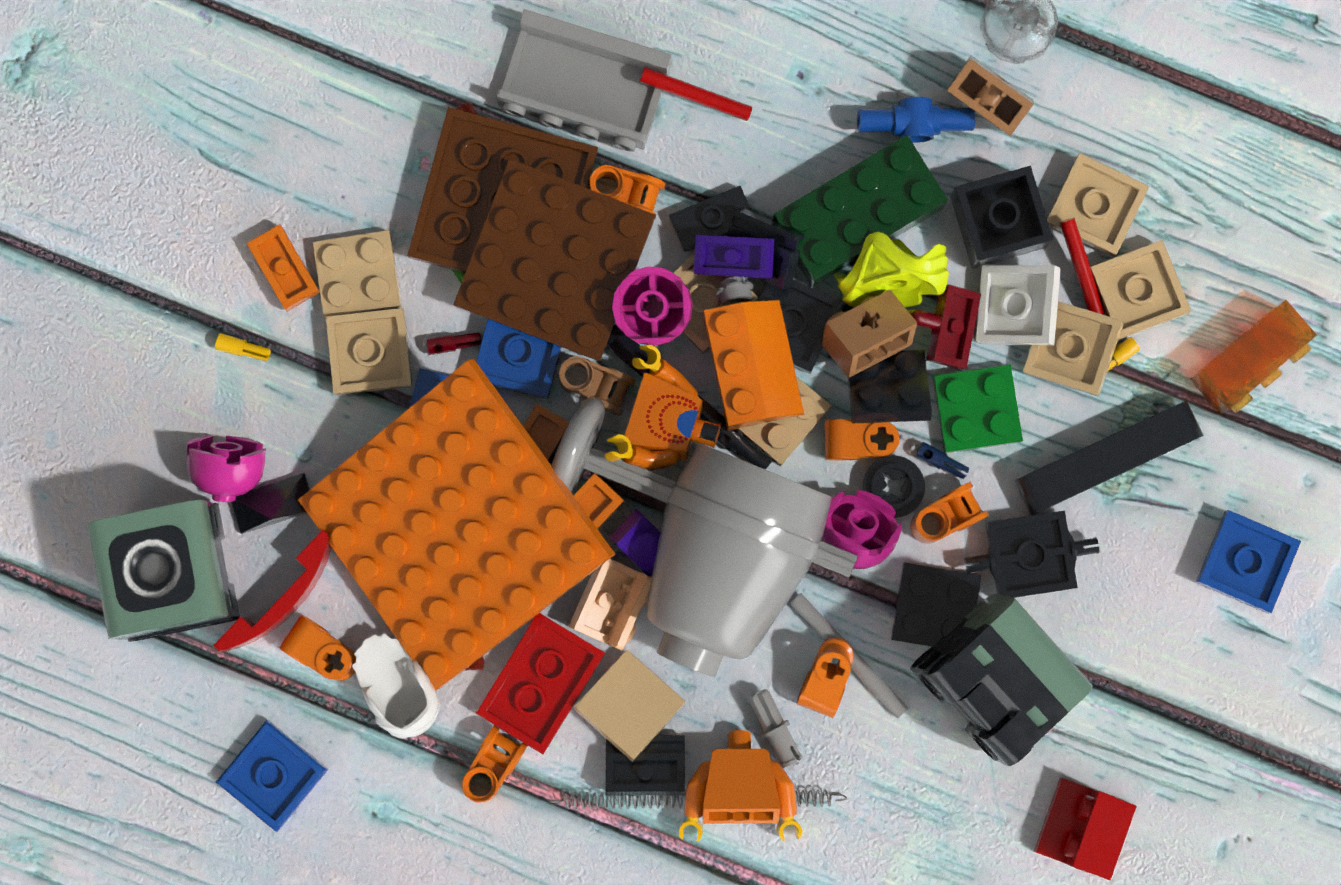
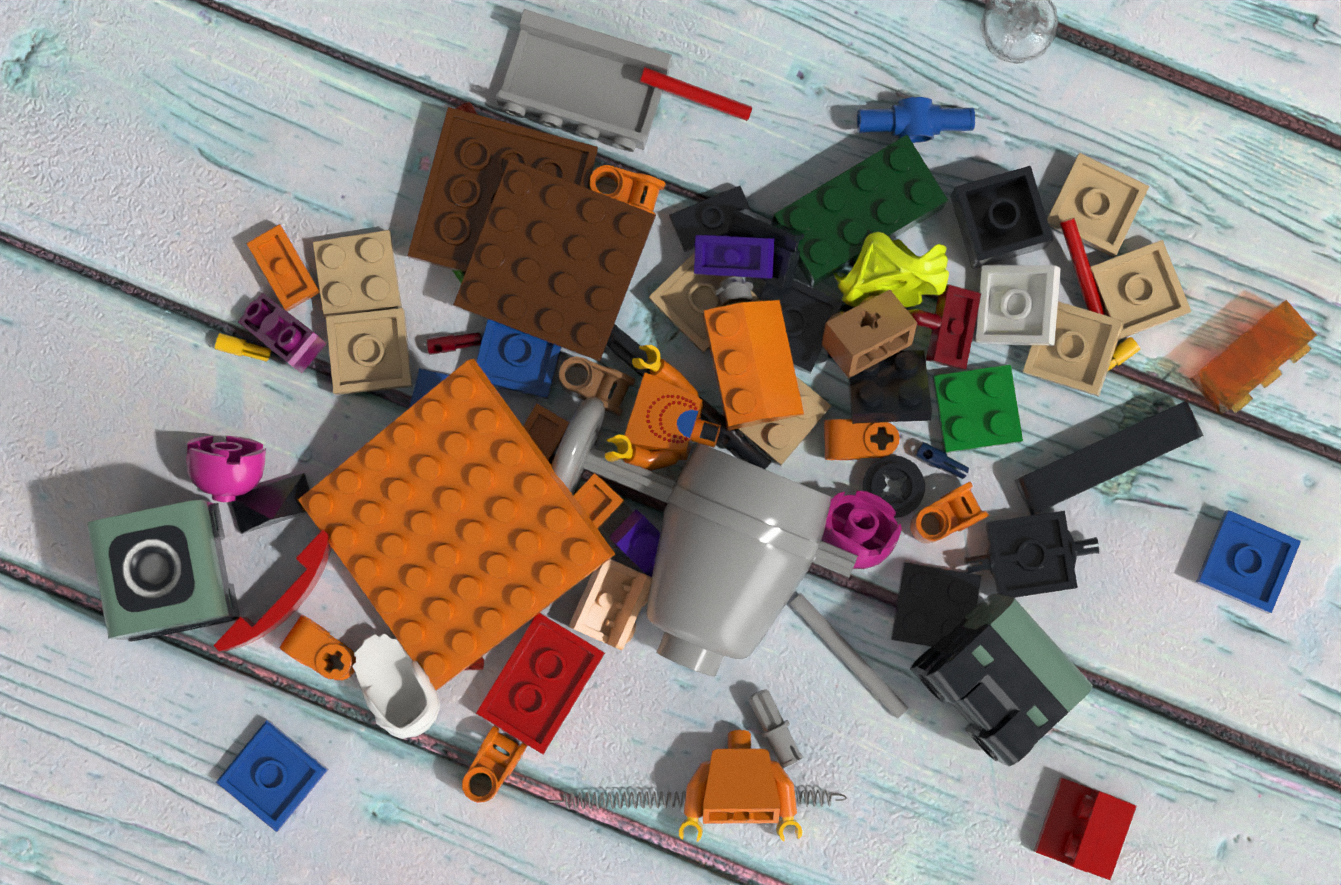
(281, 332): none -> magenta slope
(629, 705): tan tile -> none
(652, 306): dark pink cylinder -> none
(654, 771): black plate -> none
(827, 681): orange piece -> none
(990, 95): medium nougat brick -> none

